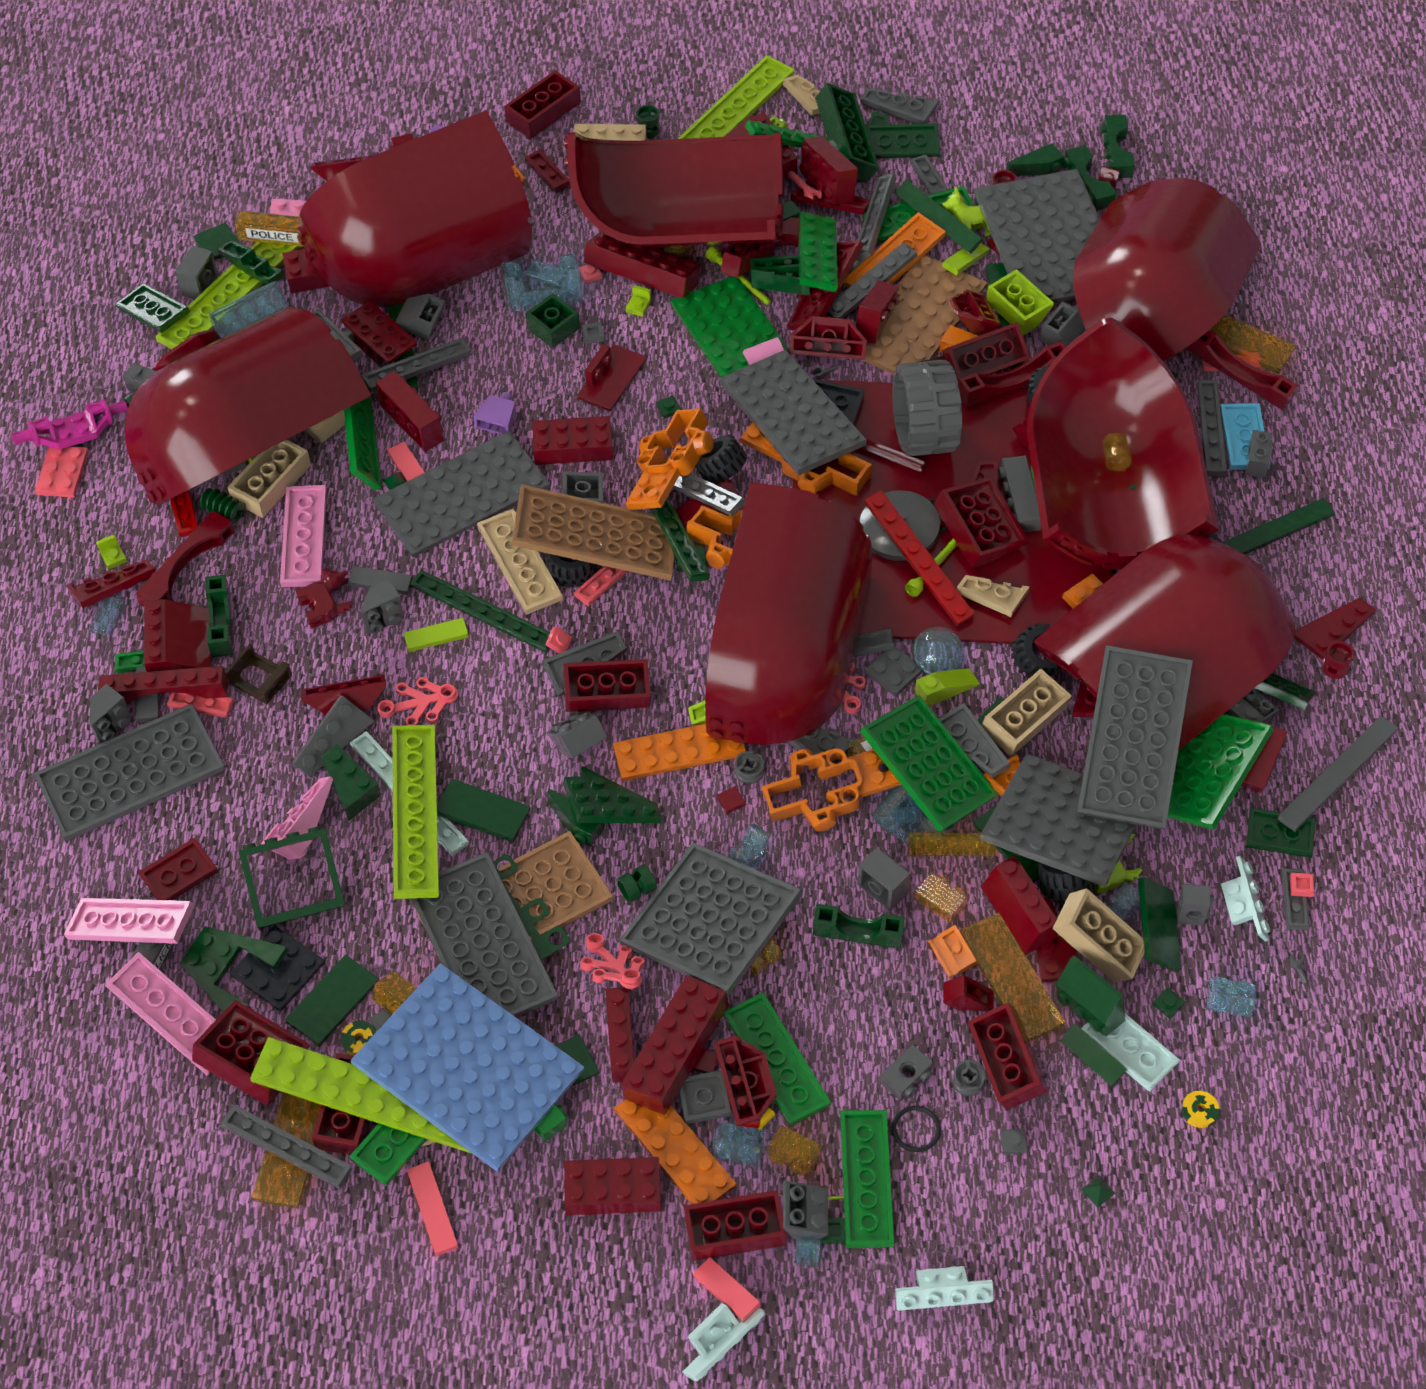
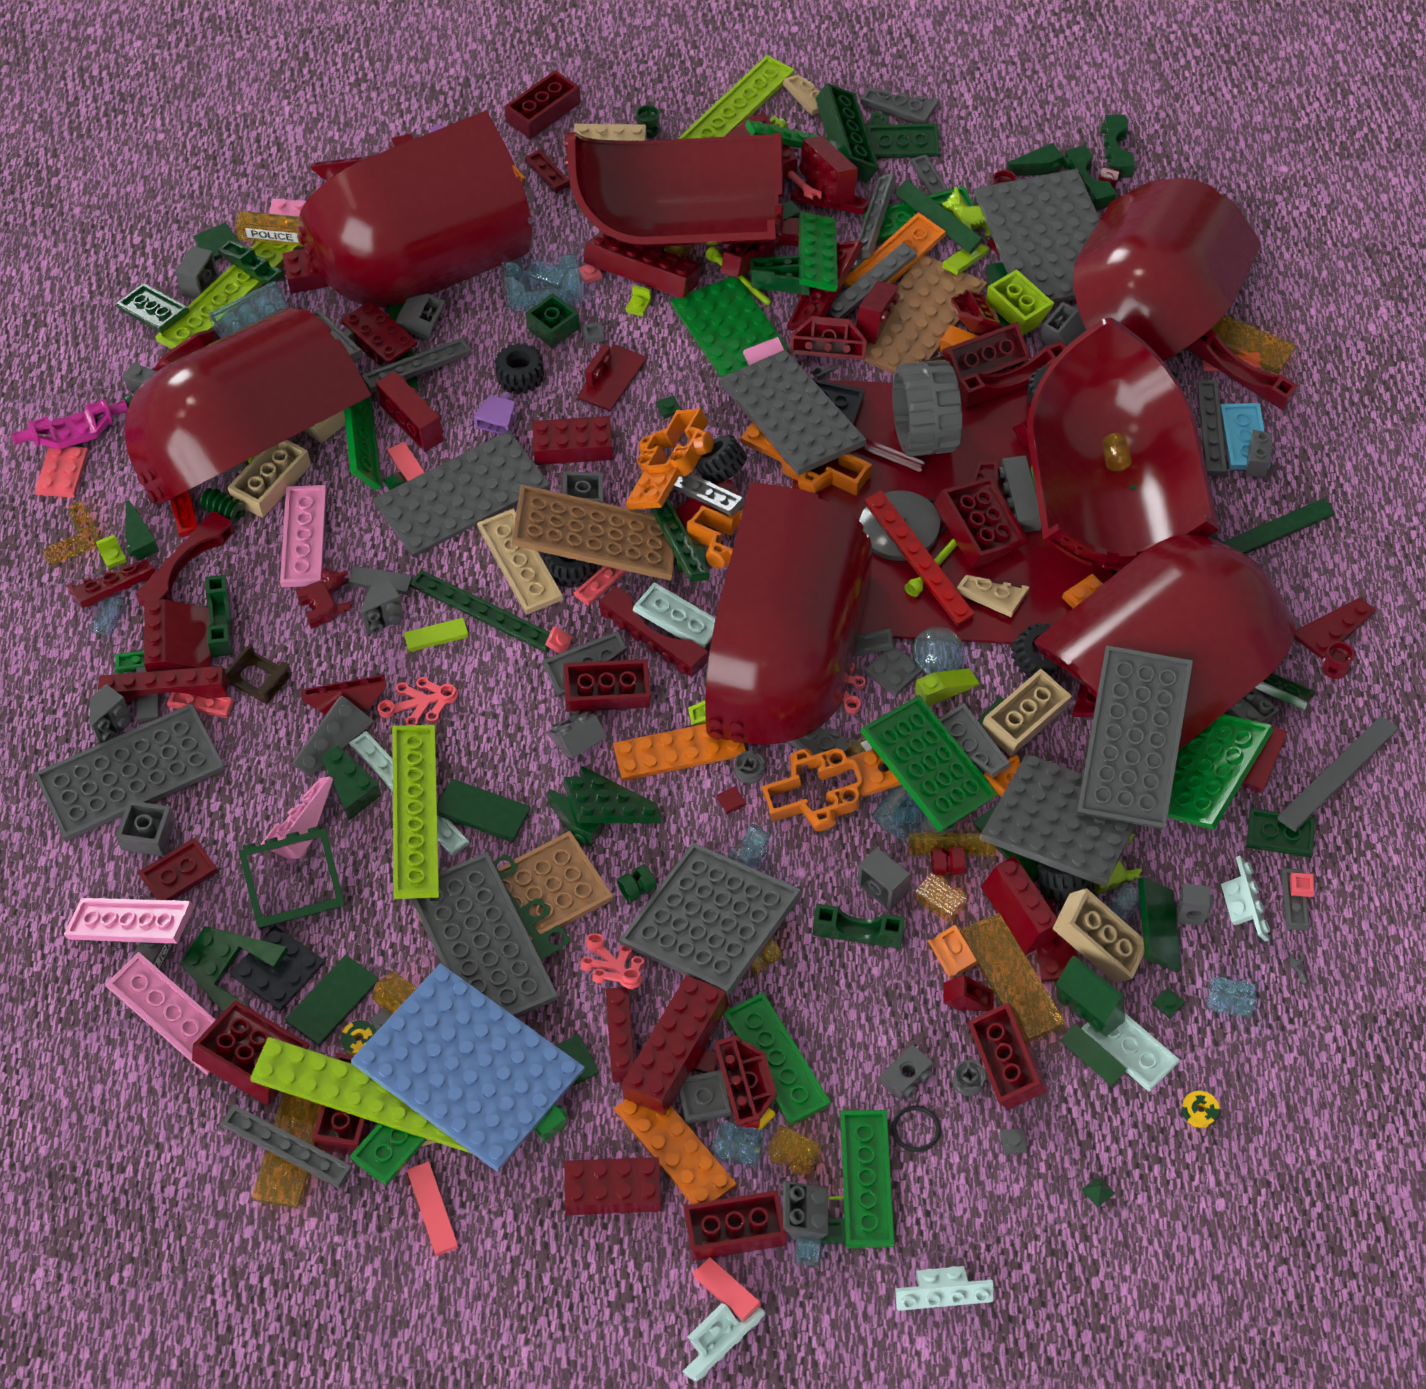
(81, 539): none -> clear yellow beam
(137, 535): none -> dark green slope
(145, 828): none -> dark grey brick
(519, 379): none -> black tyre
(676, 615): none -> light aqua tile
(684, 654): none -> dark red arch
(948, 861): none -> dark red wheel

